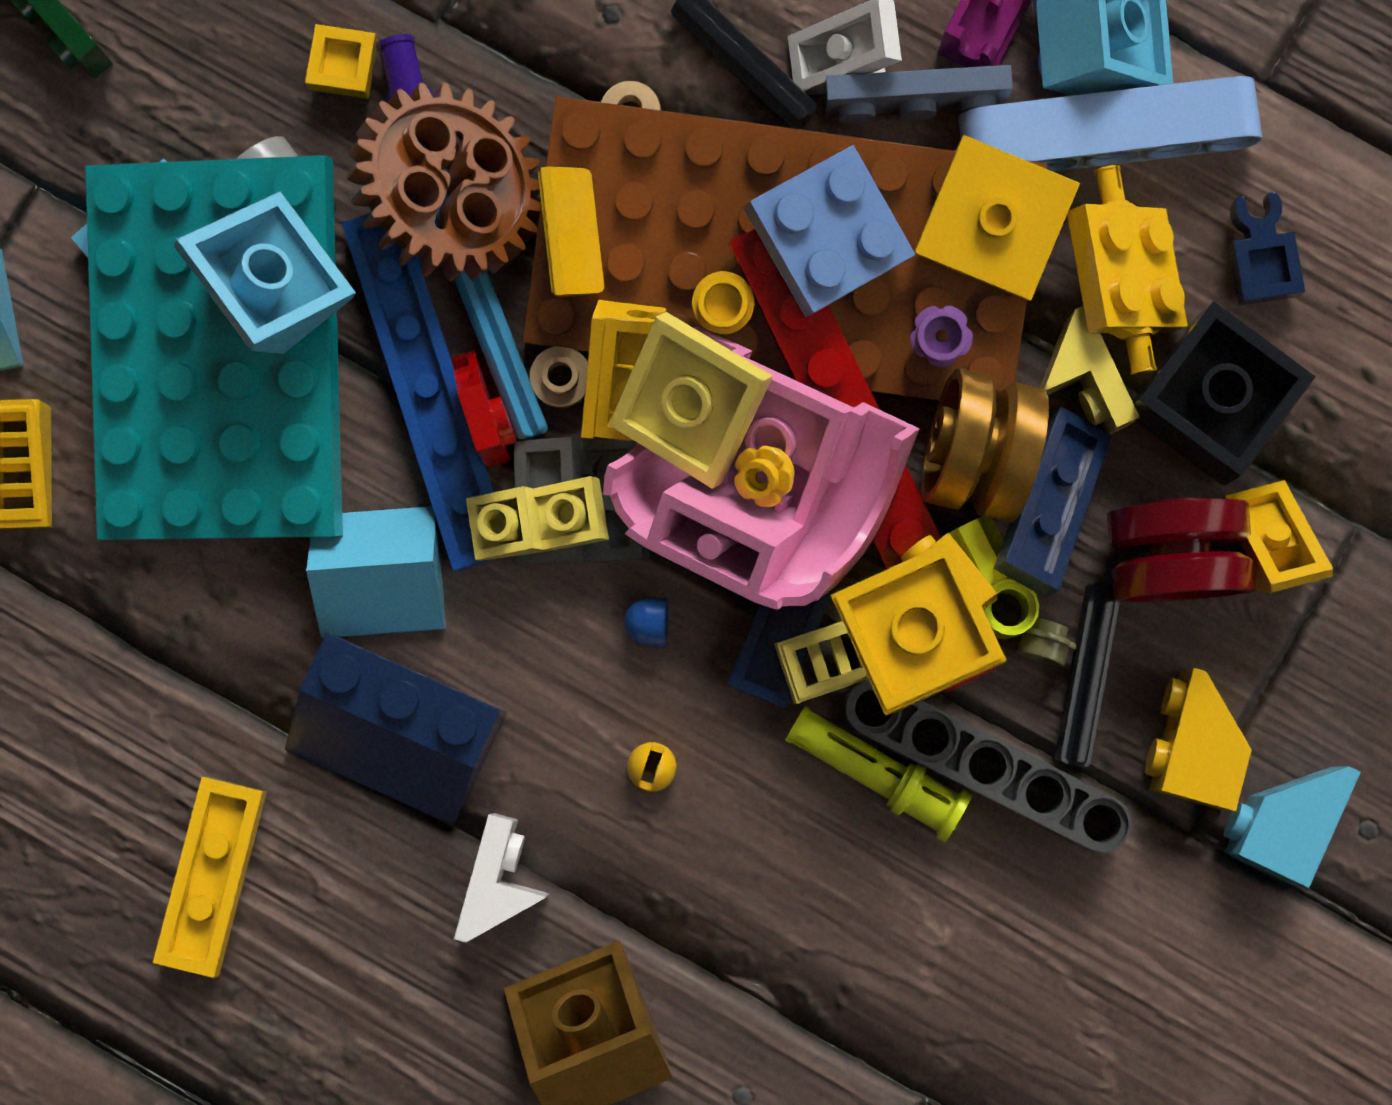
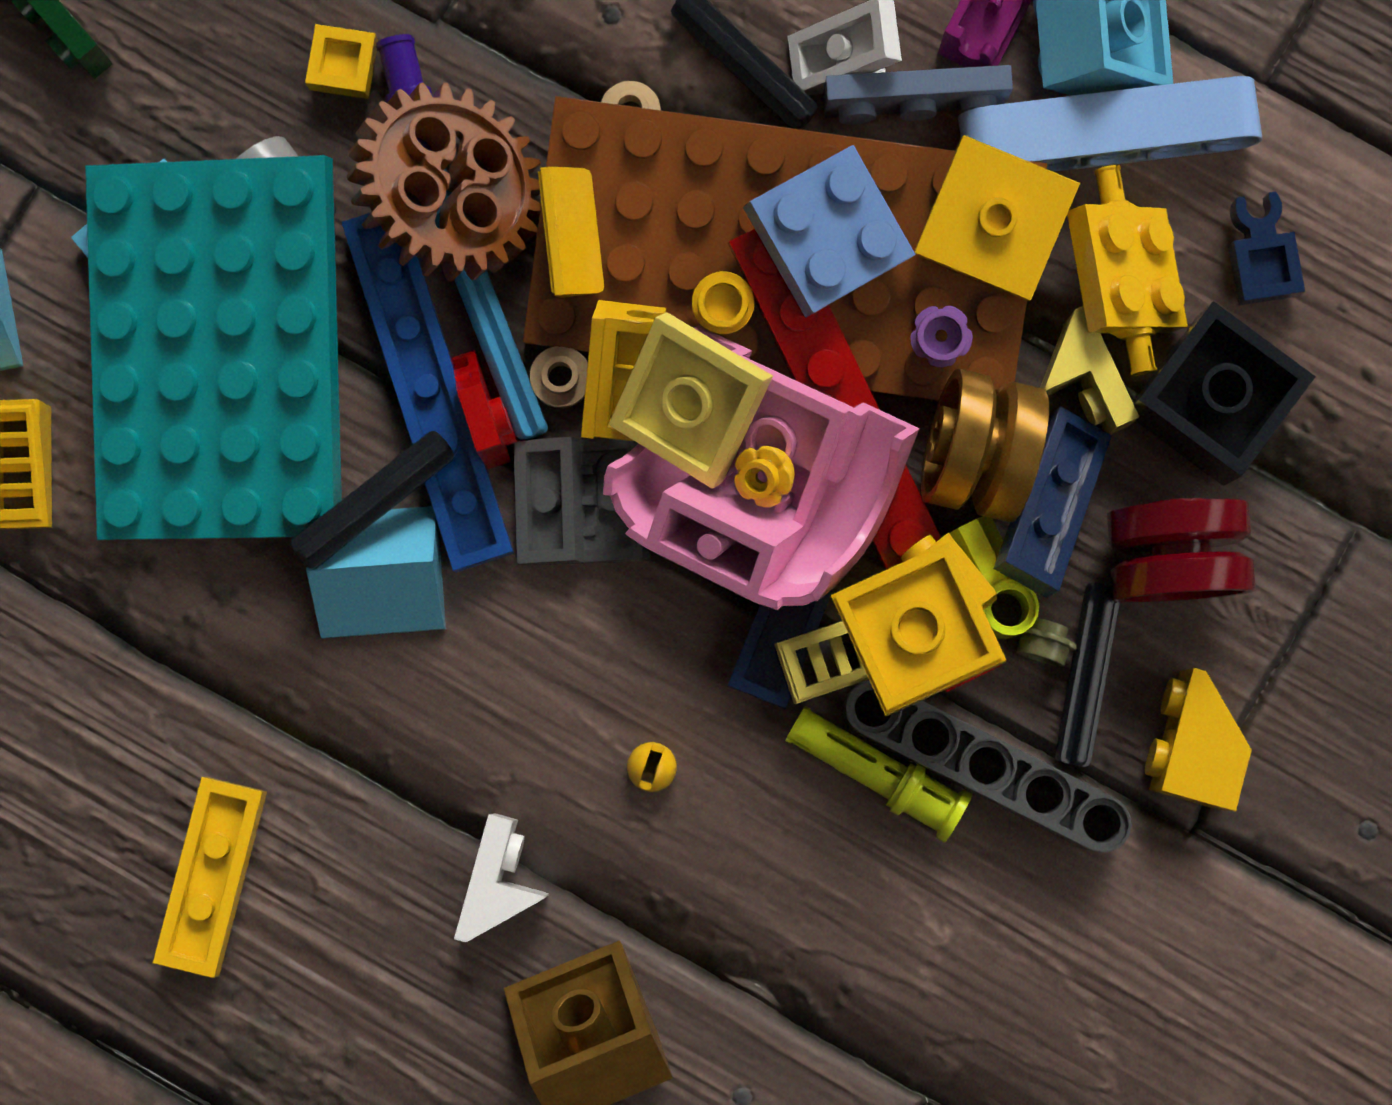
(266, 274): medium azure slope -> none
(372, 499): none -> black axle
(392, 728): dark blue slope -> none
(537, 519): light yellow slope -> none
(648, 621): blue hinge -> none
(1281, 540): yellow slope -> none
(1291, 824): medium azure slope -> none

